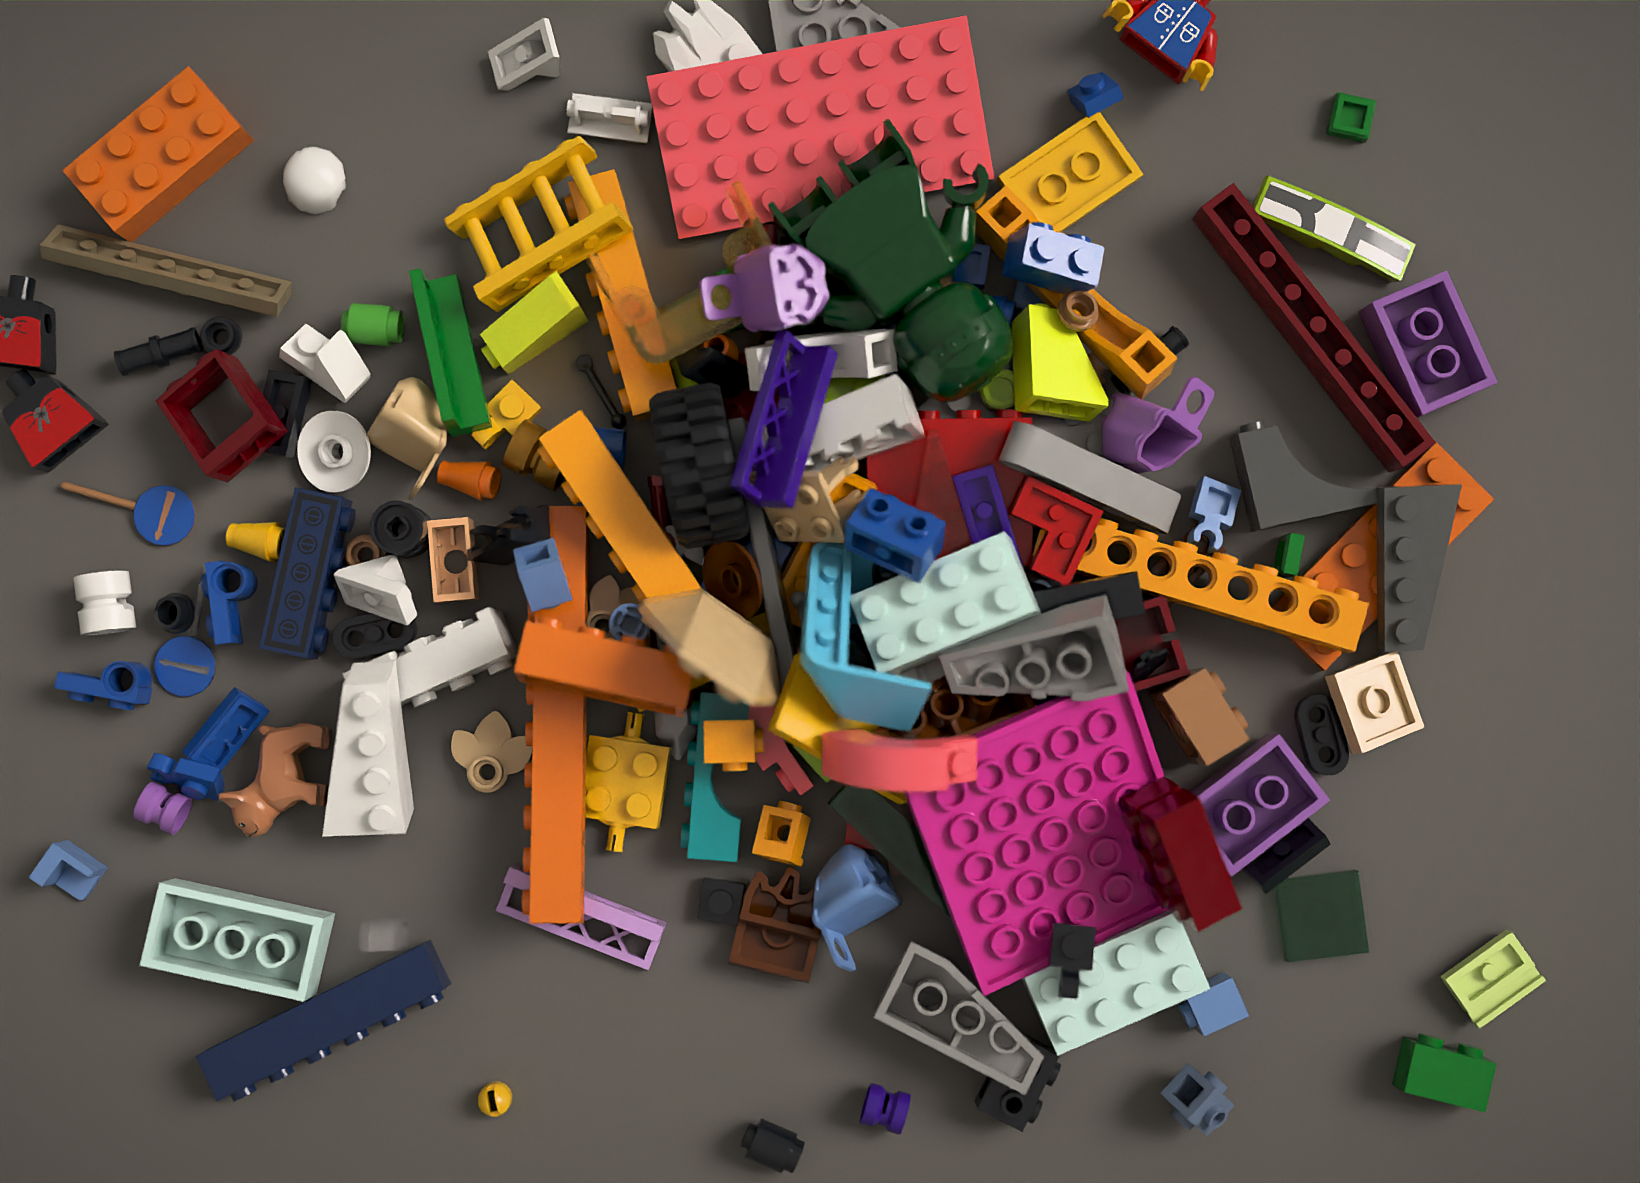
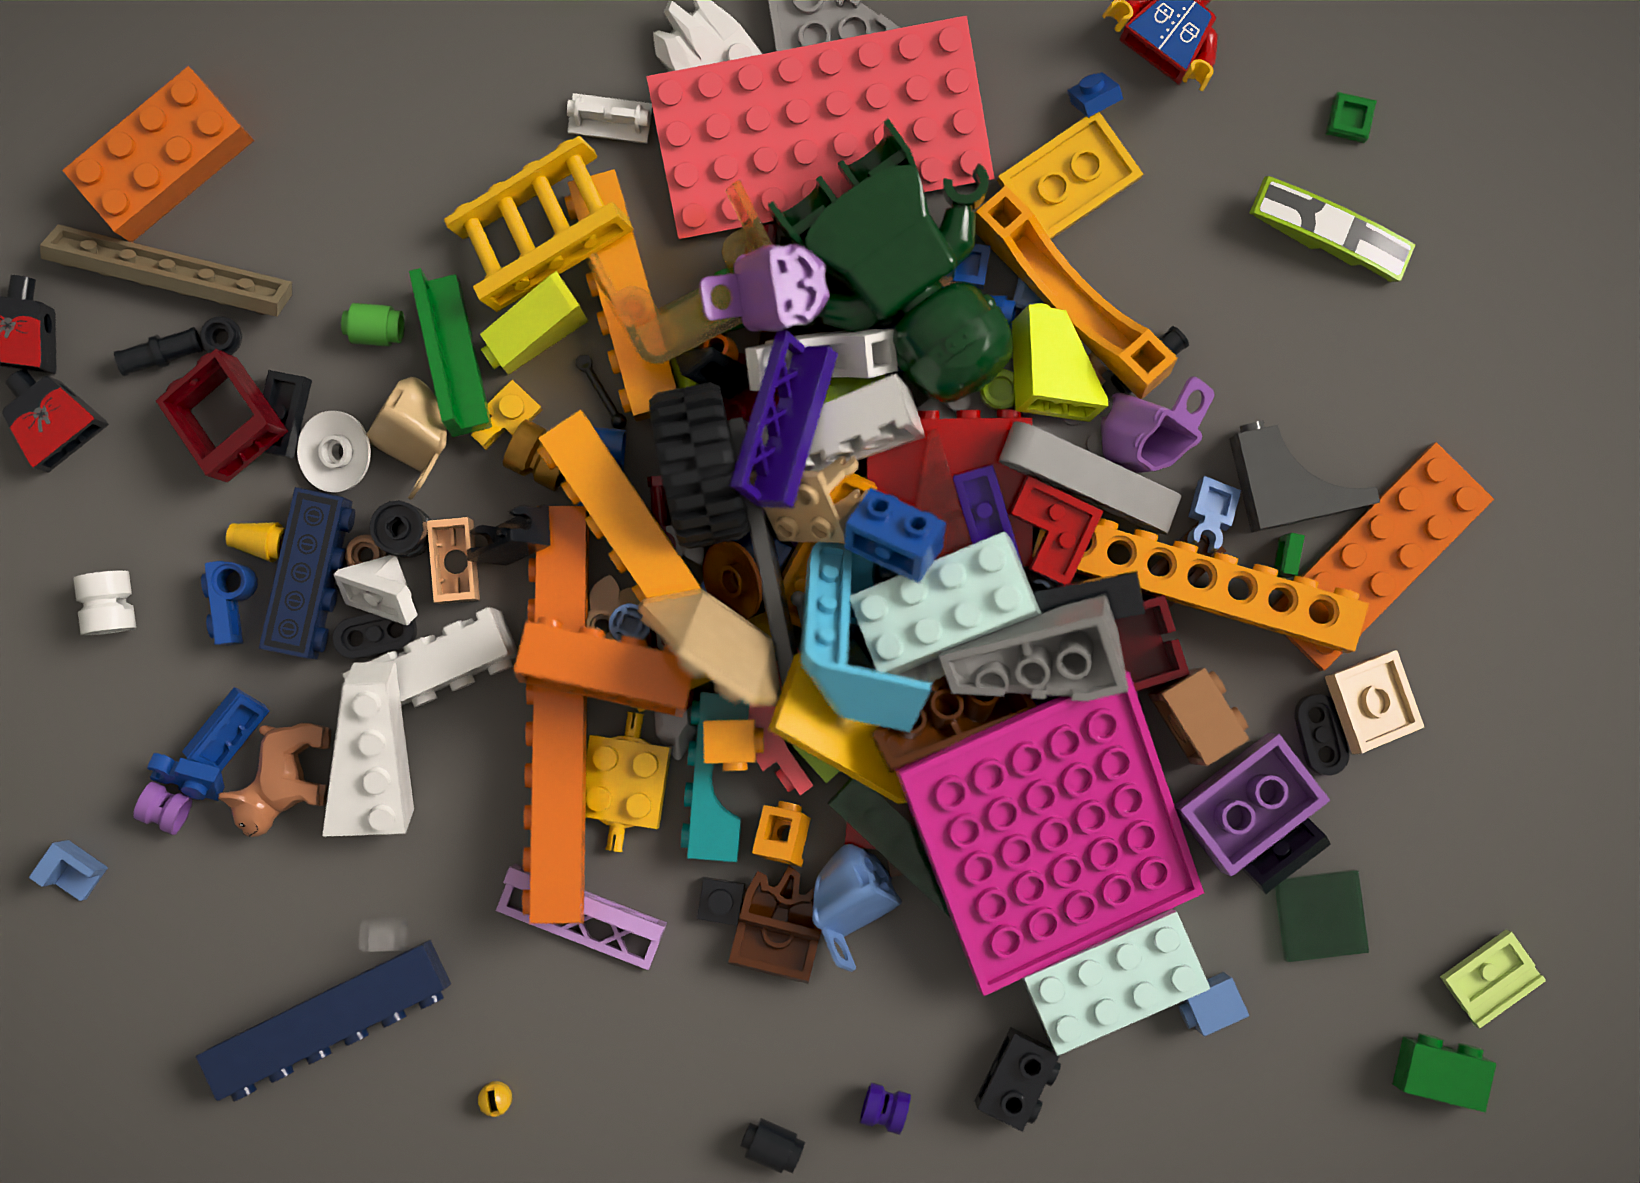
(85, 687): blue plate -> none
(160, 515): blue piece -> none
(175, 613): black plate -> none
(187, 663): blue piece -> none
(237, 939): light aqua brick -> none
(314, 180): white hair -> none
(327, 362): white slope -> none
(474, 479): orange cone -> none
(490, 745): tan plate -> none
(525, 56): white slope -> none
(542, 575): medium blue brick -> none
(898, 764): coral arch -> none
(948, 1013): light grey wedge -> none
(1052, 259): brick -> none
(1072, 951): black plate -> none
(1082, 302): medium nougat plate -> none
(1147, 663): black plant -> none
(1180, 853): dark red piece -> none
(1198, 1100): sand blue brick -> none
(1312, 329): dark red brick -> none
(1411, 552): dark grey wing -> none
(1427, 345): medium lavender brick -> none

